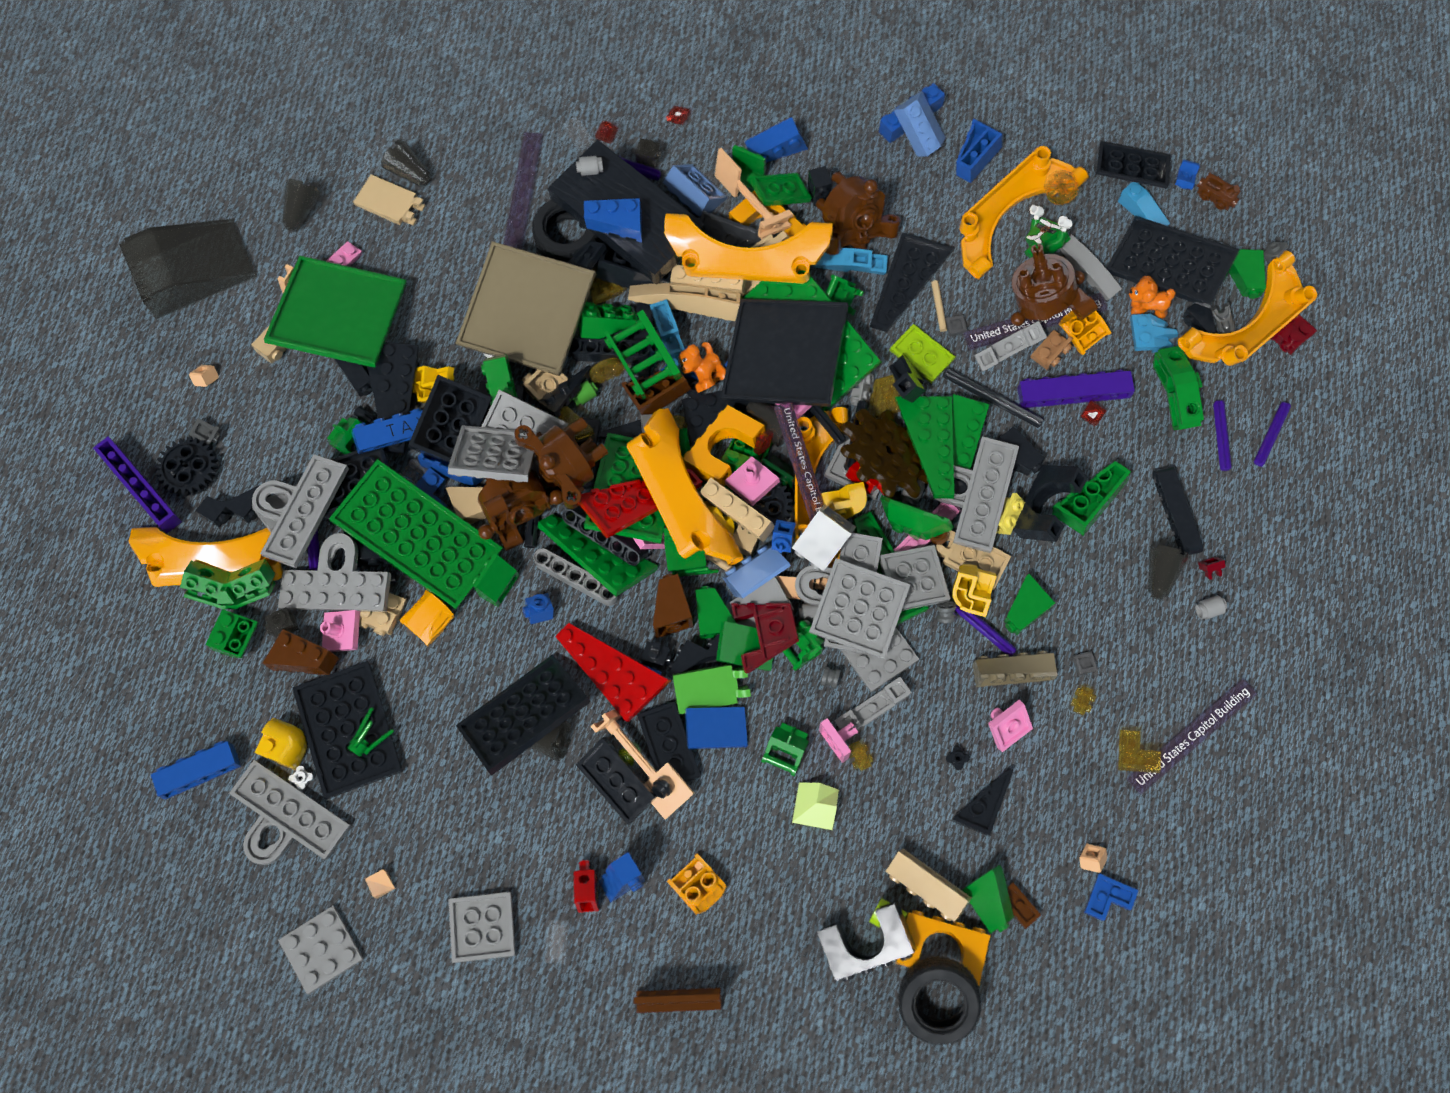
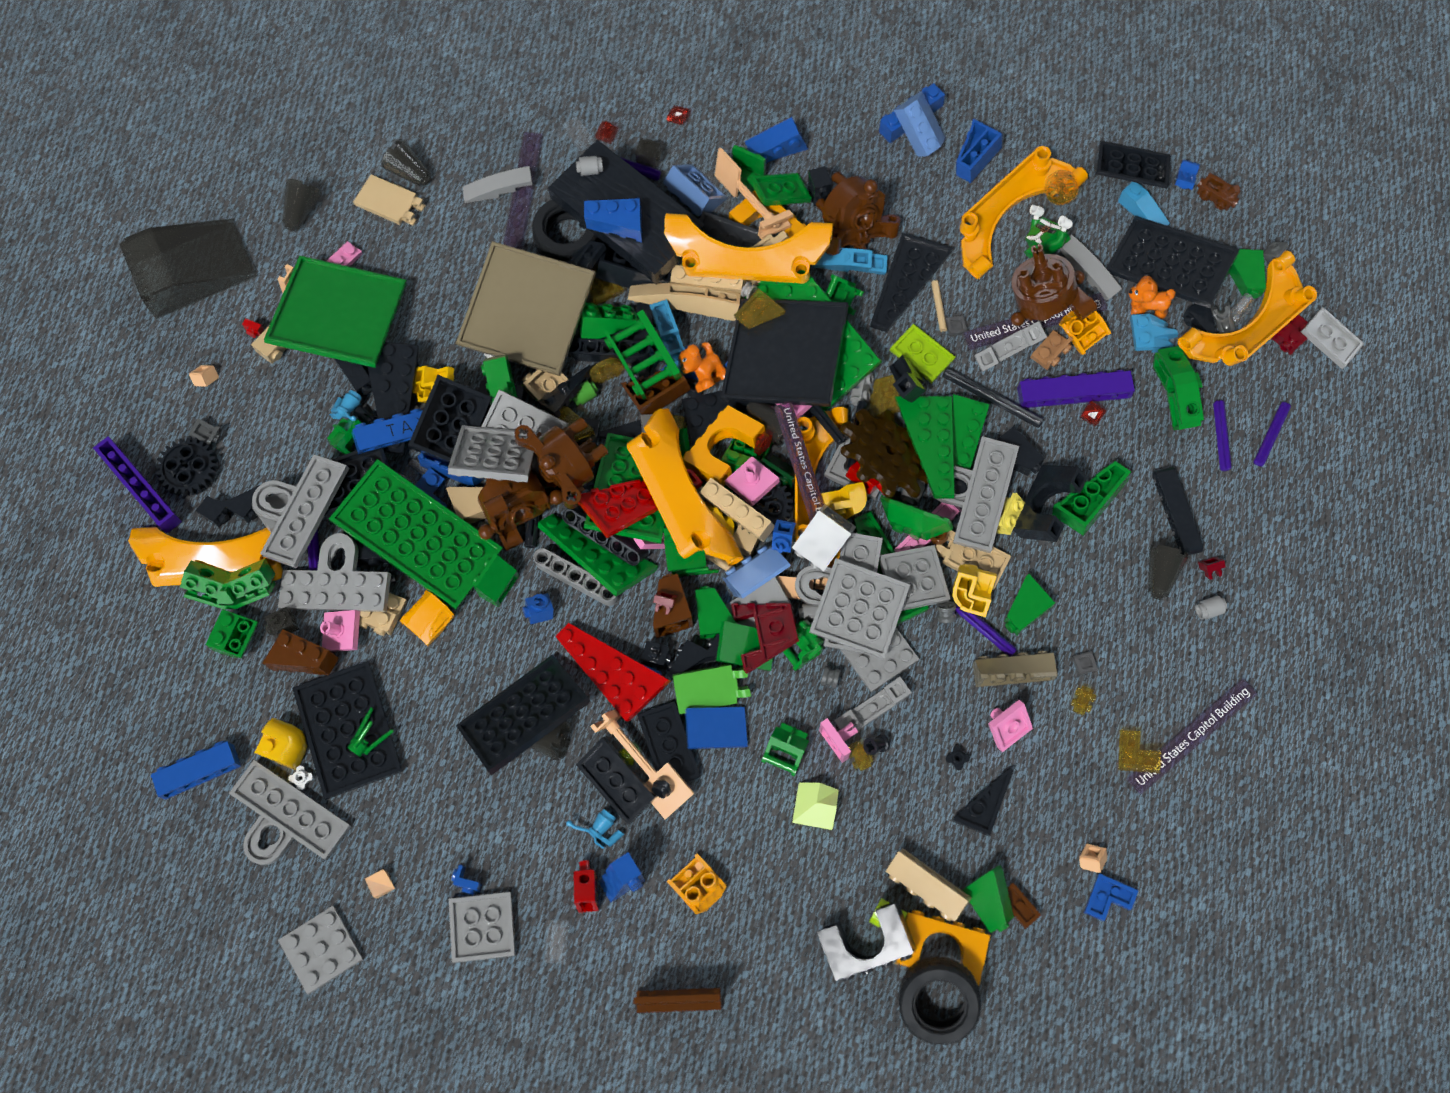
(252, 328): none -> red plate
(345, 406): none -> dark azure piece
(467, 885): none -> blue bracket
(497, 184): none -> light grey slope
(601, 824): none -> dark azure piece
(665, 599): none -> tile
(748, 290): none -> light grey bush
(758, 310): none -> clear yellow wing
(876, 744): none -> black bush
(1241, 308): none -> clear piece
(1332, 337): none -> light grey tile

